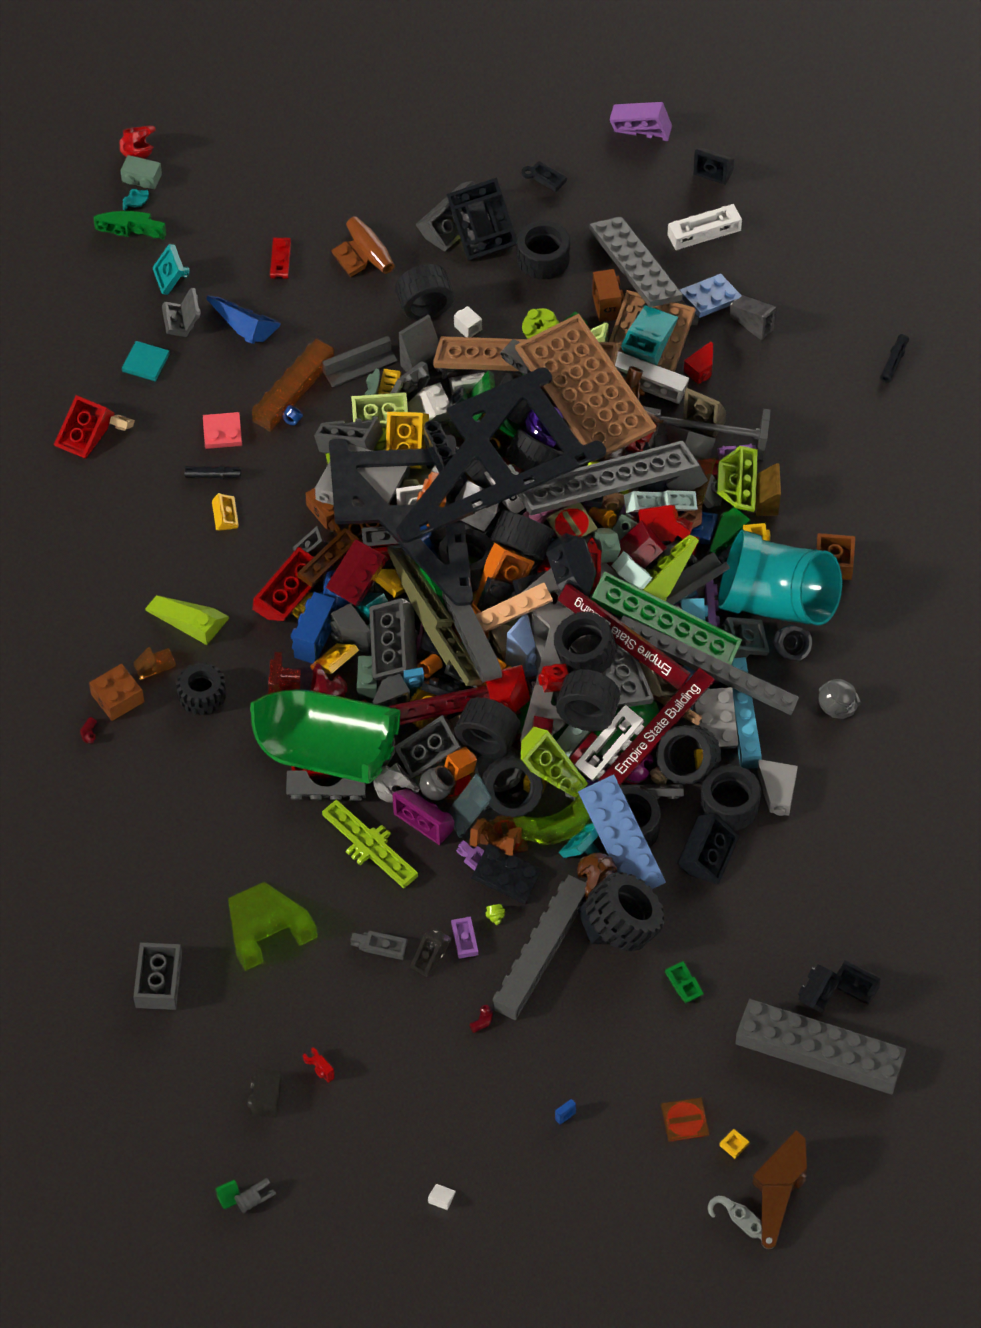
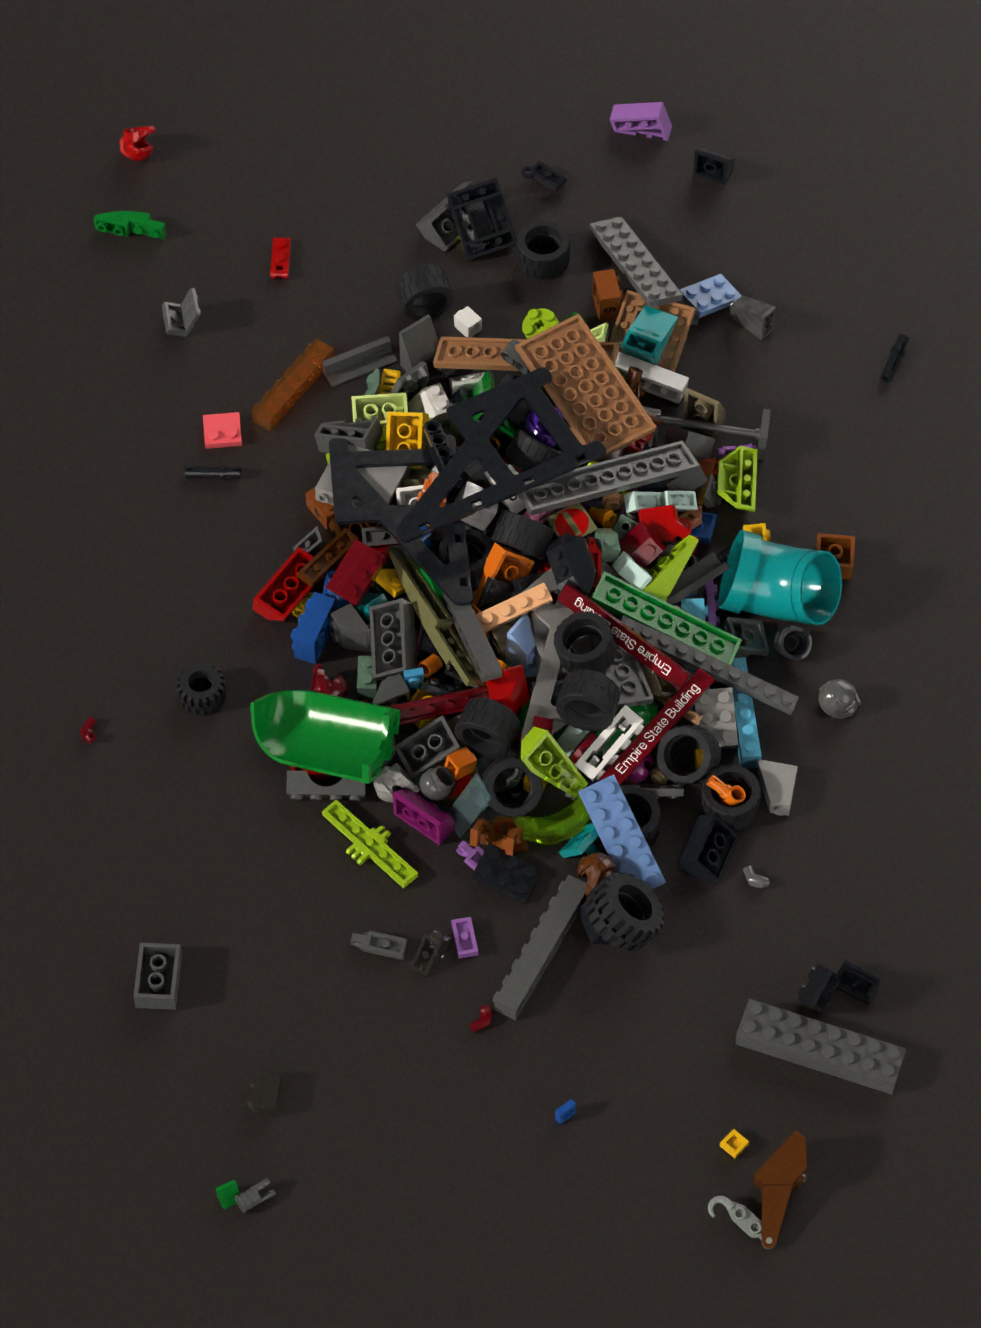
(83, 427): red slope -> none
(116, 692): dark orange brick -> none
(121, 422): tan plate -> none
(135, 198): teal piece -> none
(141, 172): sand green brick -> none
(145, 361): teal tile -> none
(153, 663): clear orange slope -> none
(169, 269): teal tile -> none
(193, 619): lime wedge -> none
(225, 512): yellow slope -> none
(244, 321): blue wedge -> none
(261, 913): clear neon green wedge -> none
(282, 678): clear red plate -> none
(293, 413): blue tile -> none
(323, 1068): red plate -> none
(335, 657): yellow plate -> none
(365, 248): dark orange plate -> none
(441, 1196): white slope -> none
(495, 913): lime plate -> none
(553, 677): red brick -> none
(683, 982): green slope -> none
(685, 1119): clear orange piece -> none
(699, 364): red slope -> none
(704, 226): white brick -> none
(728, 528): green slope -> none
(730, 795): none -> orange pin
(755, 880): none -> dark grey arm
(768, 491): pearl gold slope -> none

